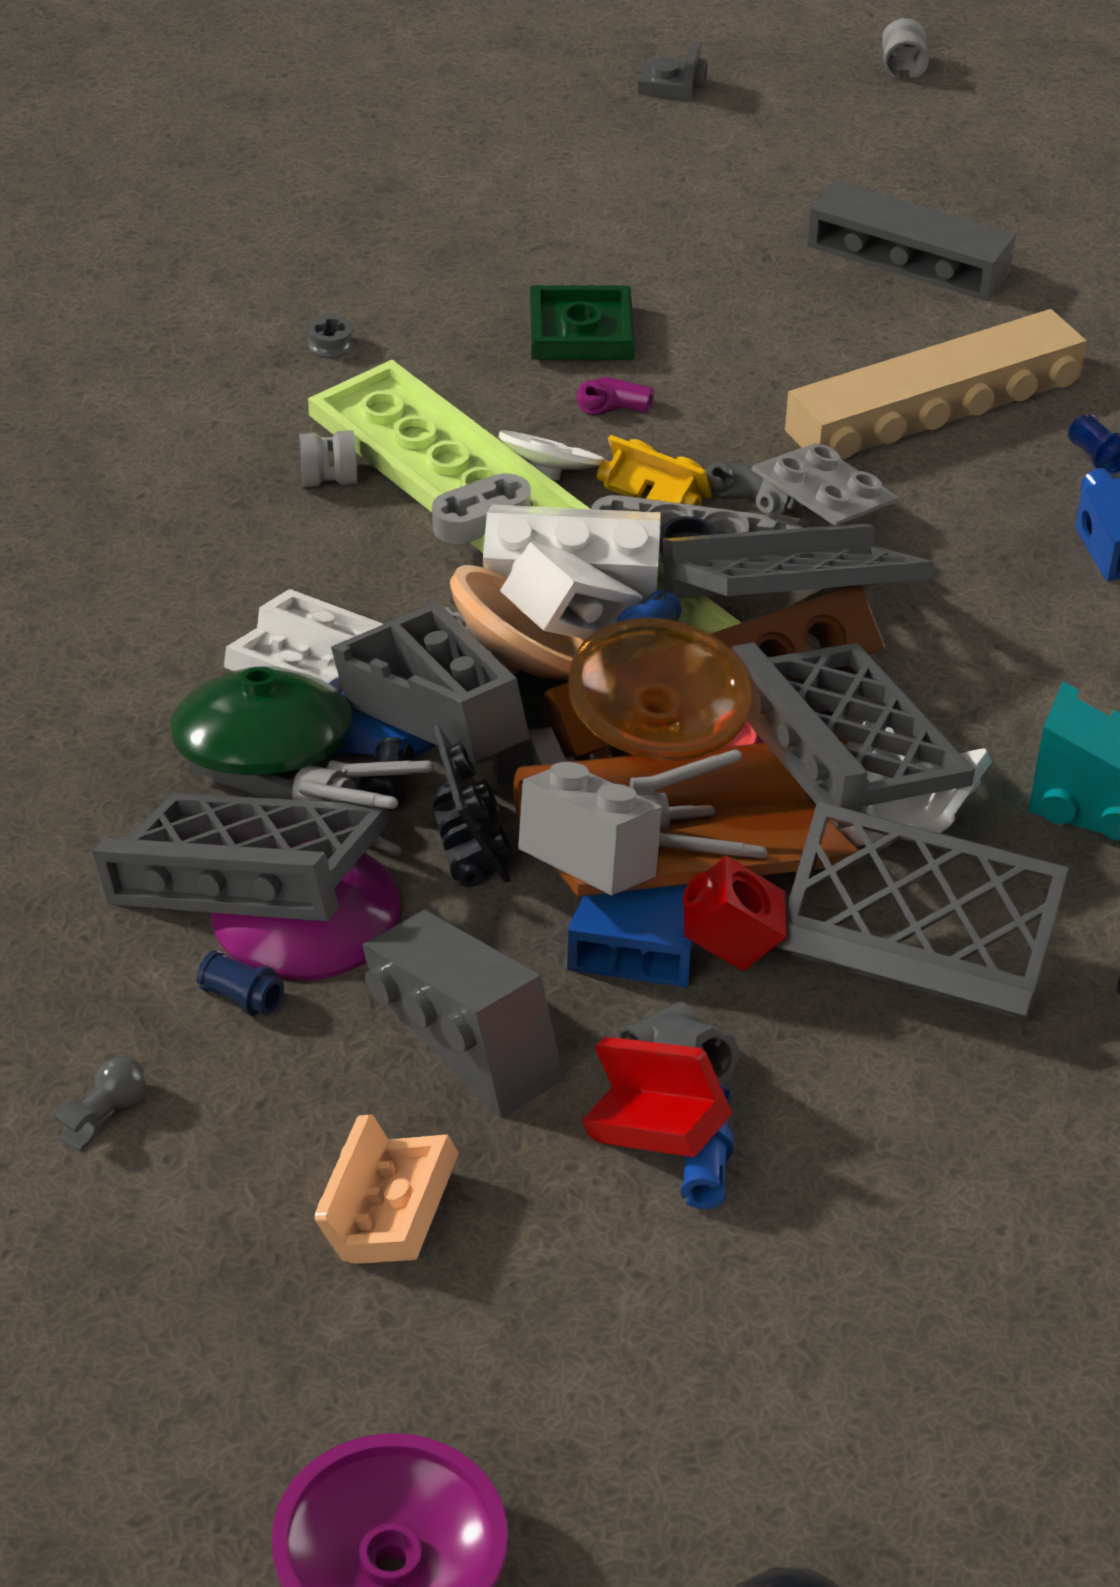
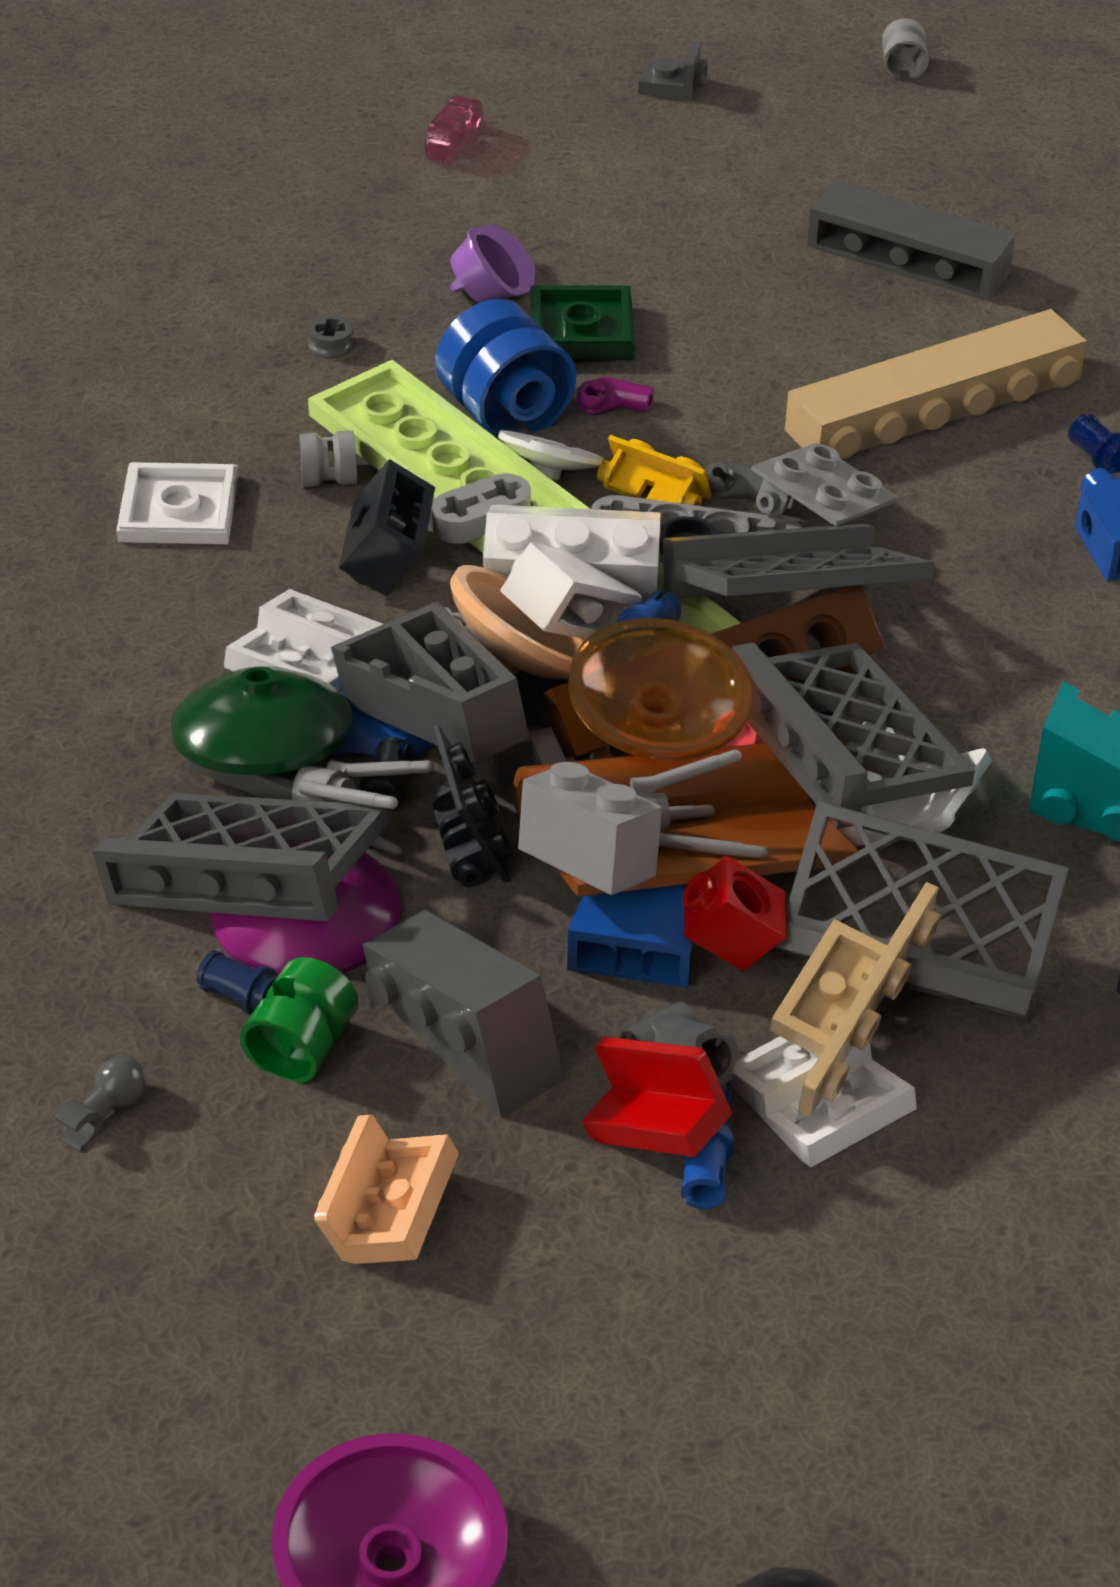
(177, 503): none -> white tile
(299, 1019): none -> green wheel
(387, 528): none -> black brick
(453, 128): none -> clear pink beam
(491, 265): none -> medium lavender piece
(505, 368): none -> blue wheel
(841, 988): none -> tan bracket
(868, 1101): none -> white slope

